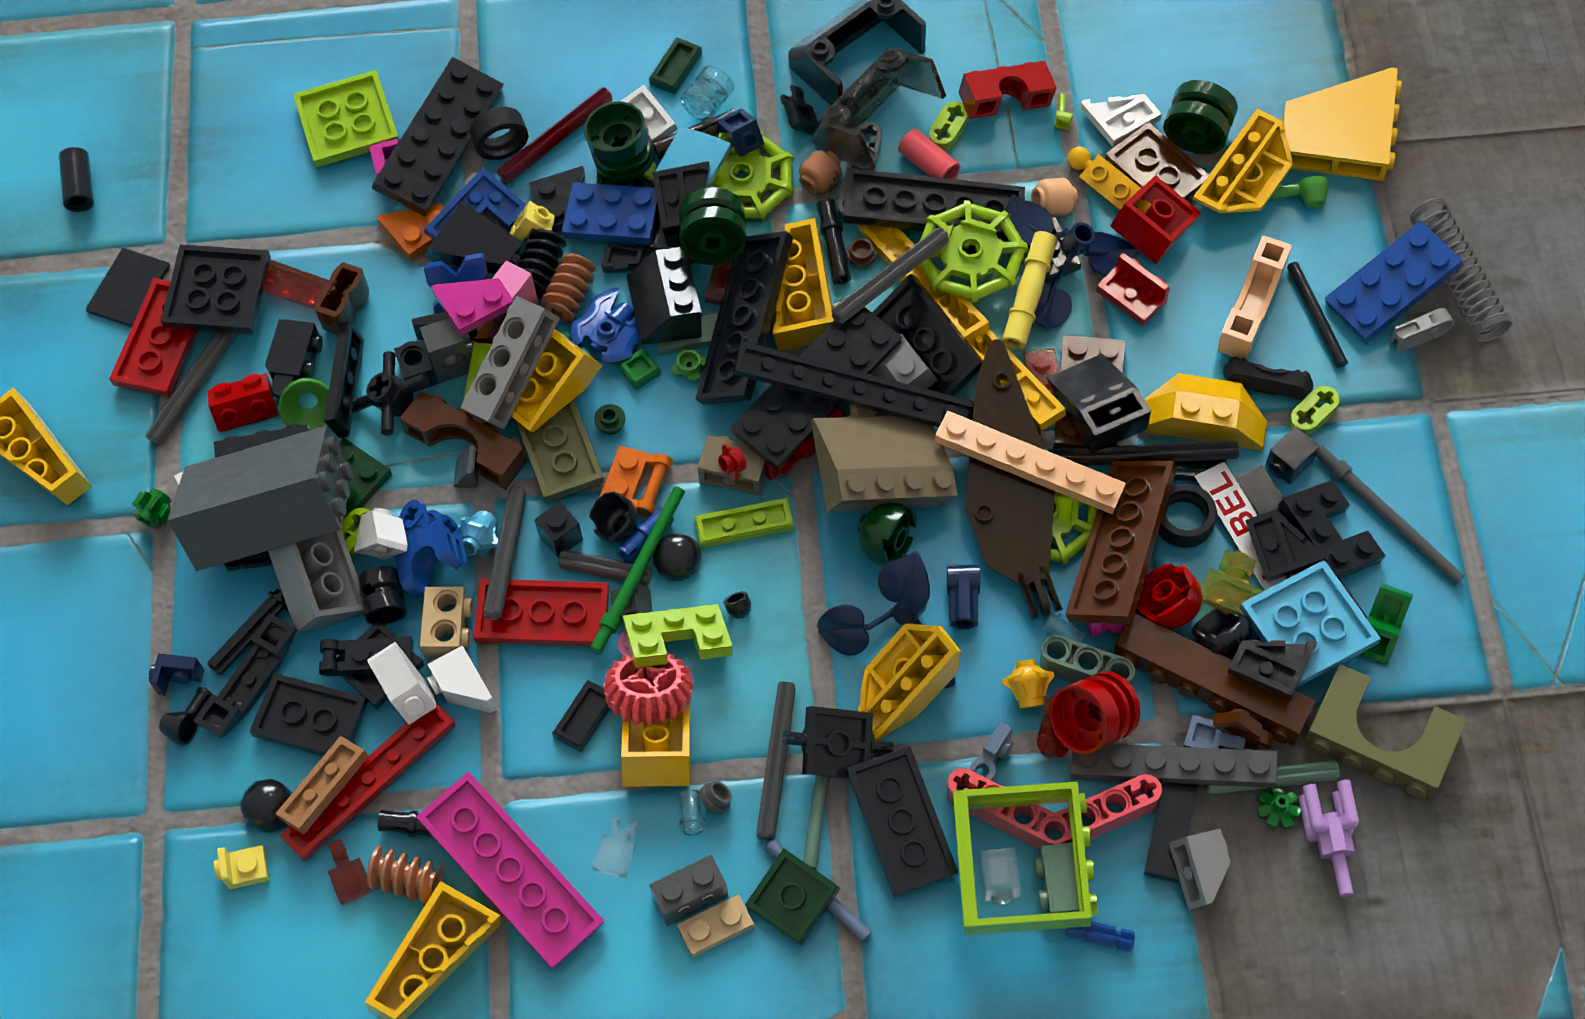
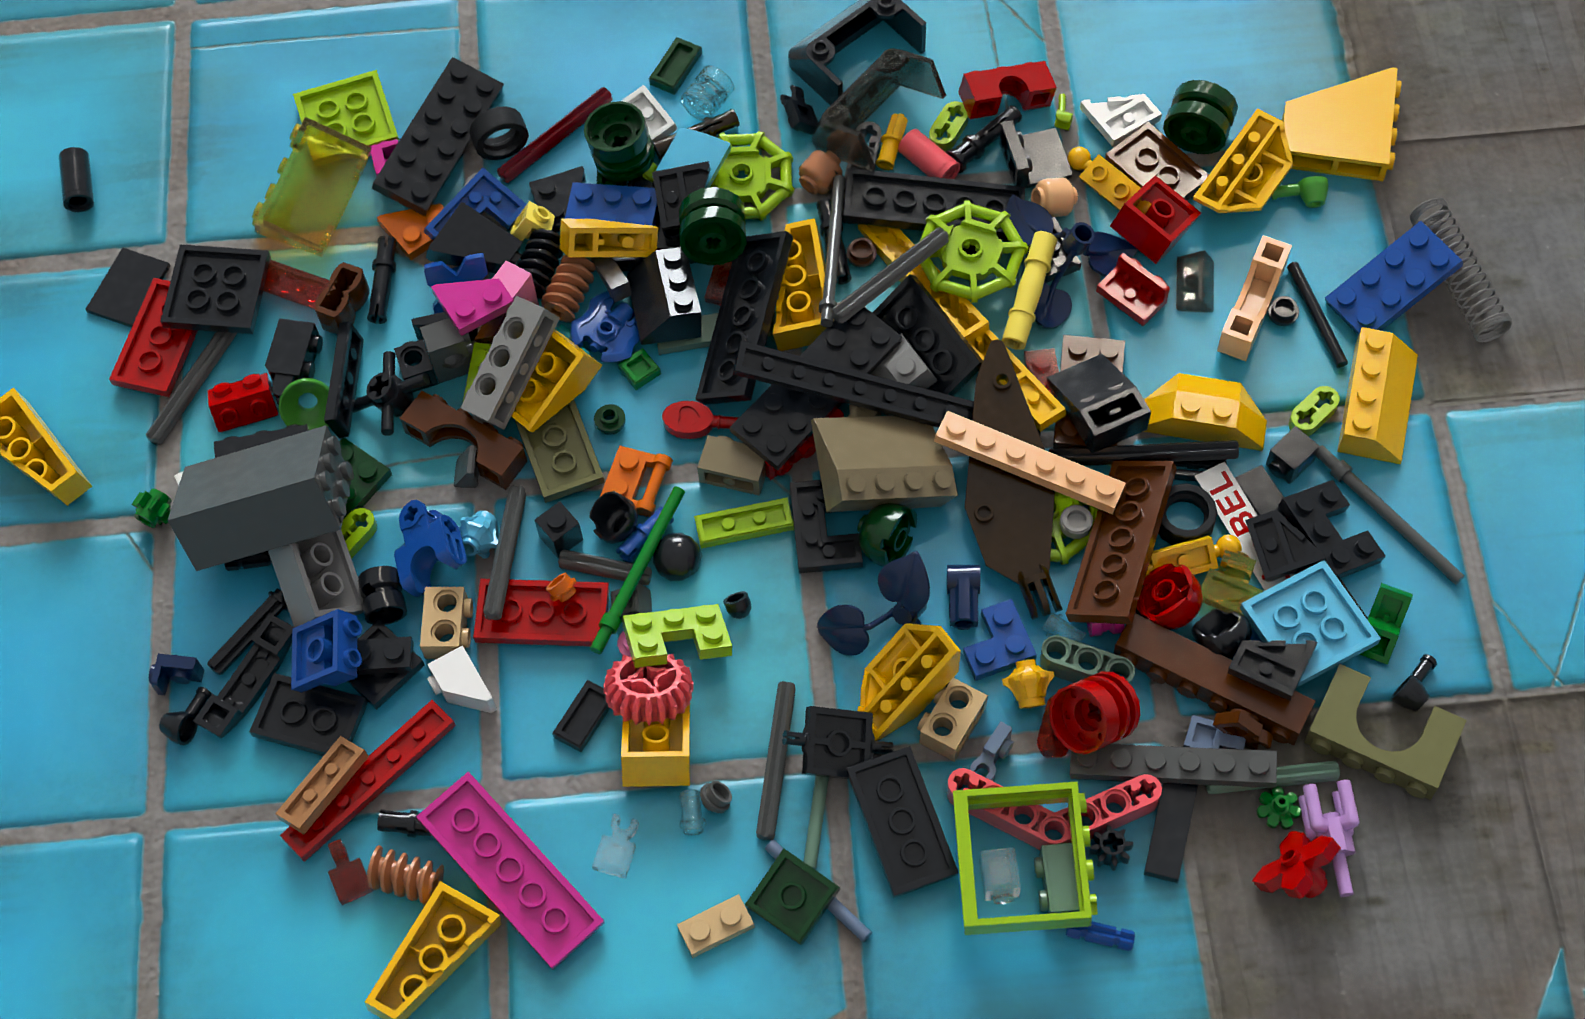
(242, 867): light yellow bracket -> none
(262, 802): black hair -> none
(311, 188): none -> clear yellow windscreen
(325, 651): none -> blue plate
(380, 535): white slope -> none
(383, 269): none -> black pin
(402, 683): white slope -> none
(561, 587): none -> orange plate
(606, 238): none -> yellow slope
(612, 277): none -> flat silver piece
(686, 357): bright green plate -> none
(689, 890): dark grey brick -> none
(693, 420): none -> red piece
(732, 461): red plate -> none
(742, 130): dark blue bracket -> none
(814, 548): none -> black plate
(832, 257): none -> dark grey bar
(890, 141): none -> yellow axle
(959, 721): none -> tan brick
(974, 145): none -> black pin
(1005, 647): none -> blue plate
(1033, 155): none -> bracket
(1076, 521): none -> light grey tile
(1104, 853): none -> black gear
(1195, 283): none -> clear smoke slope
(1195, 554): none -> yellow plate
(1200, 865): light grey slope -> none
(1268, 380): black piece -> none
(1283, 311): none -> black plate
(1299, 866): none -> red plant
(1378, 397): none -> yellow slope
(1411, 692): none -> black bar
(1422, 329): light grey piece -> none

